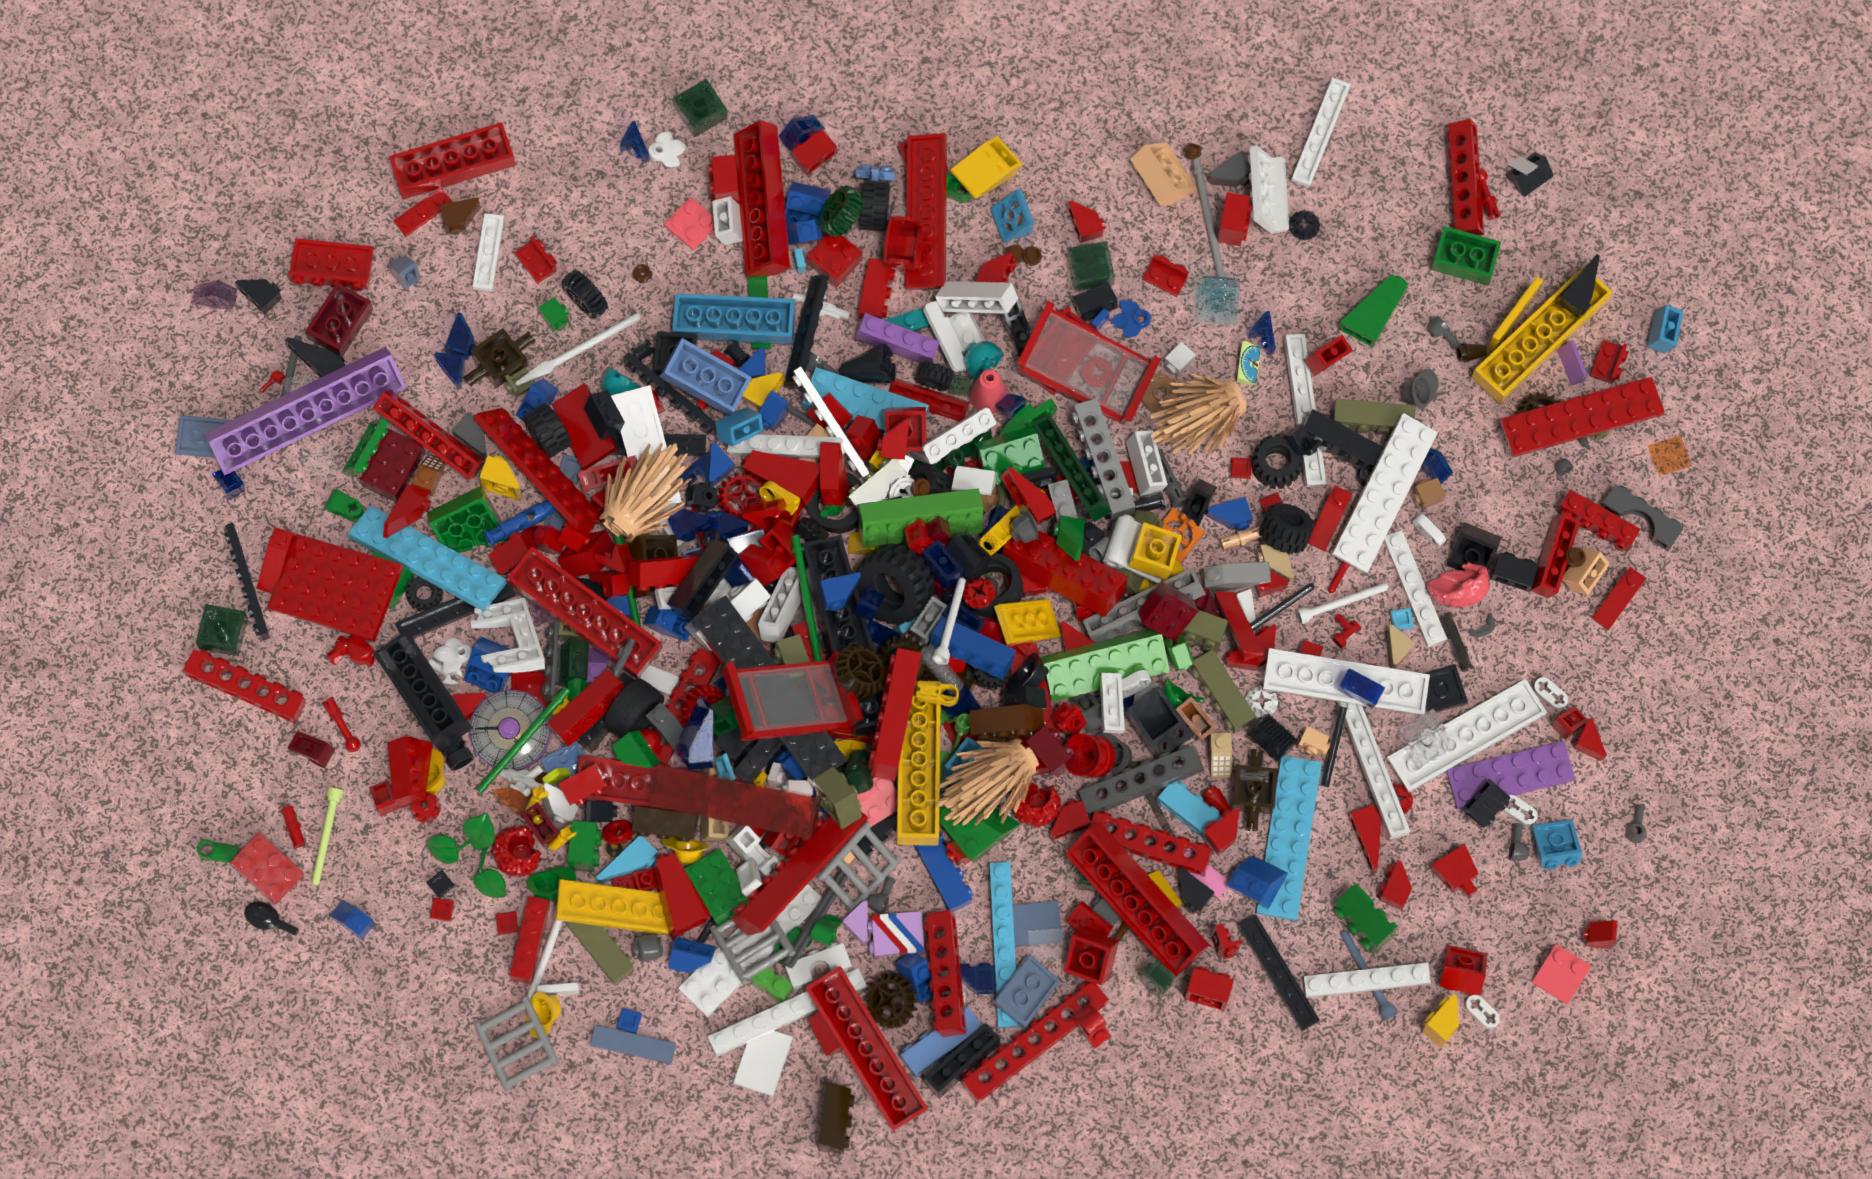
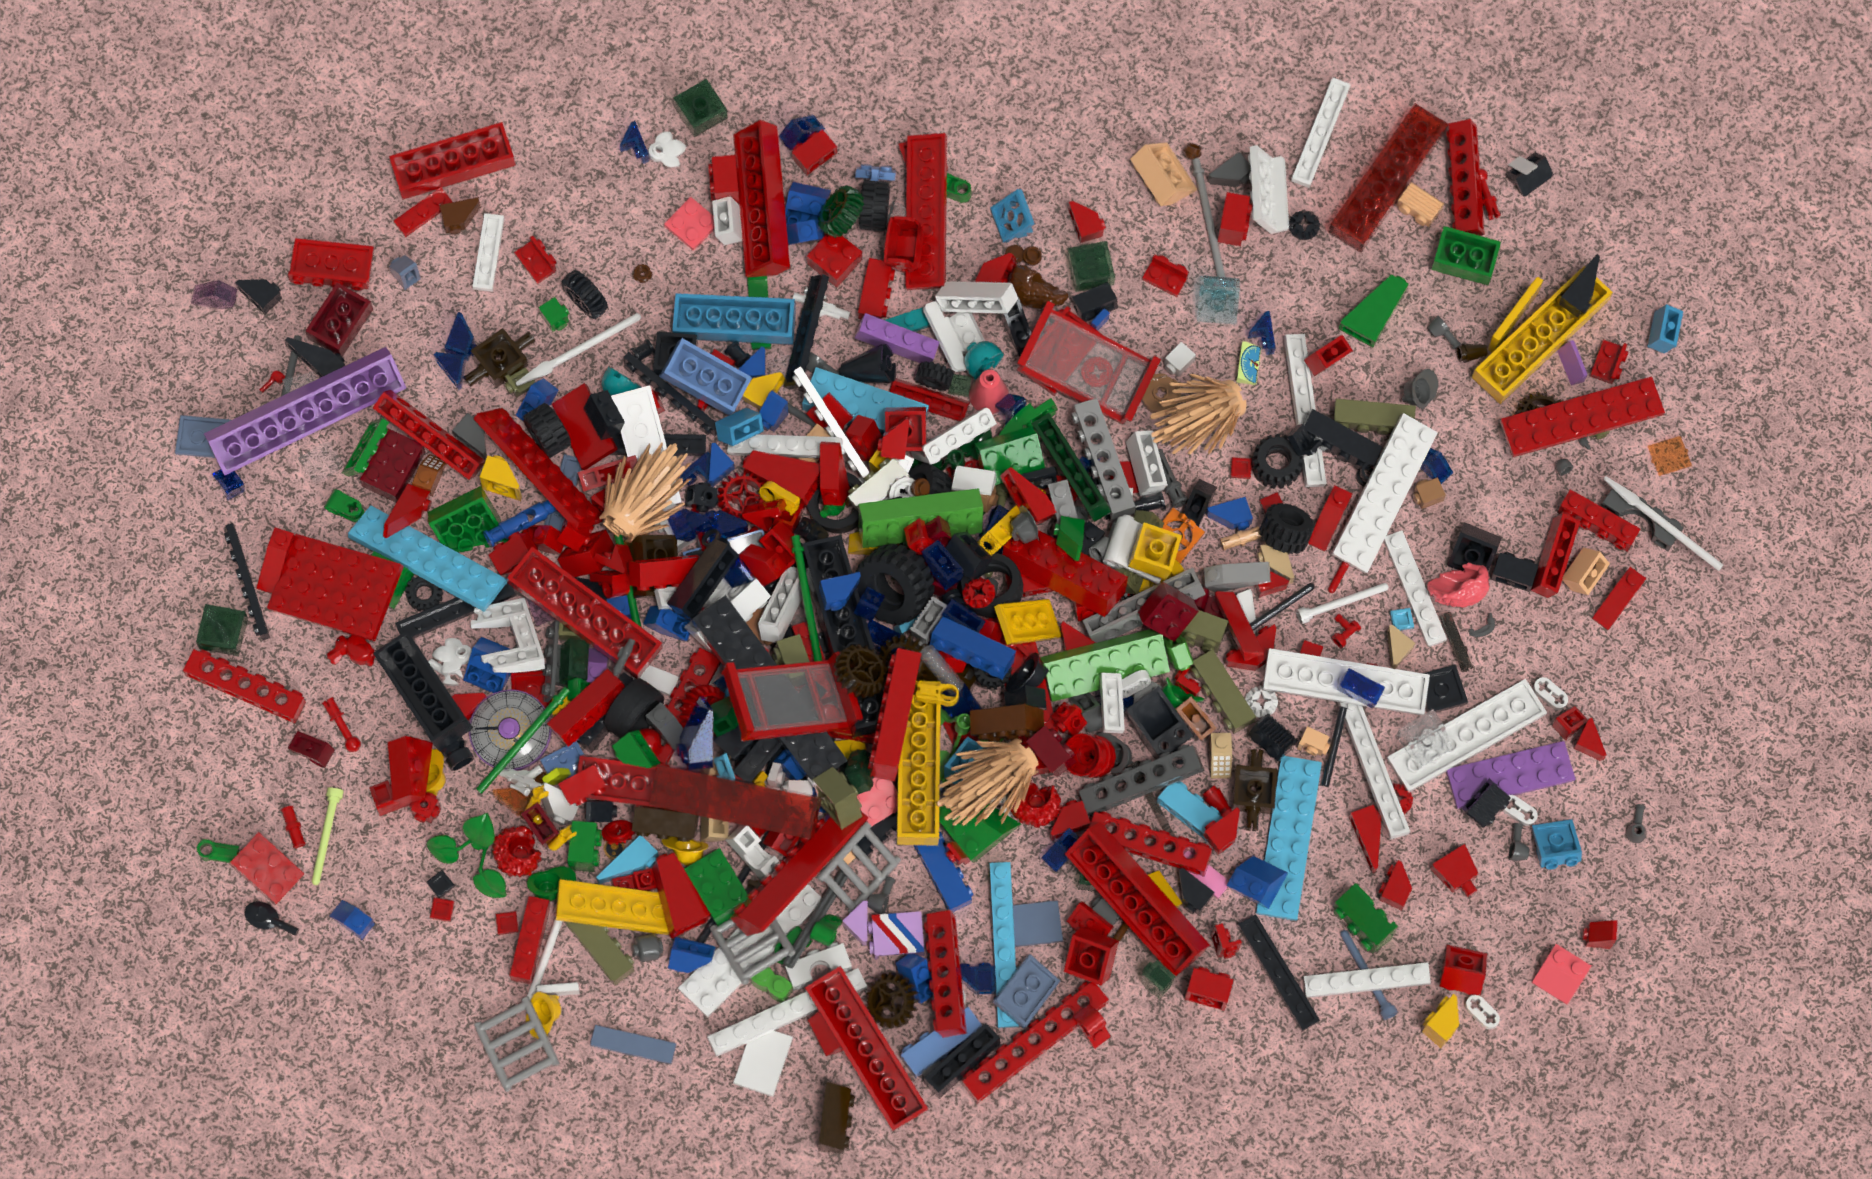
(629, 1021): blue tile -> none
(749, 876): white tile -> none
(799, 259): medium azure tile -> none
(941, 654): white piece -> none
(987, 167): yellow slope -> none
(1034, 290): none -> reddish brown hair
(1047, 945): clear piece -> none
(1055, 856): none -> clear blue slope
(1128, 318): blue plate -> none
(1188, 685): none -> red bracket
(1388, 178): none -> clear red brick
(1419, 205): none -> light nougat brick
(1429, 530): white beam -> none
(1575, 557): reddish brown plate -> none
(1633, 500): none -> white piece

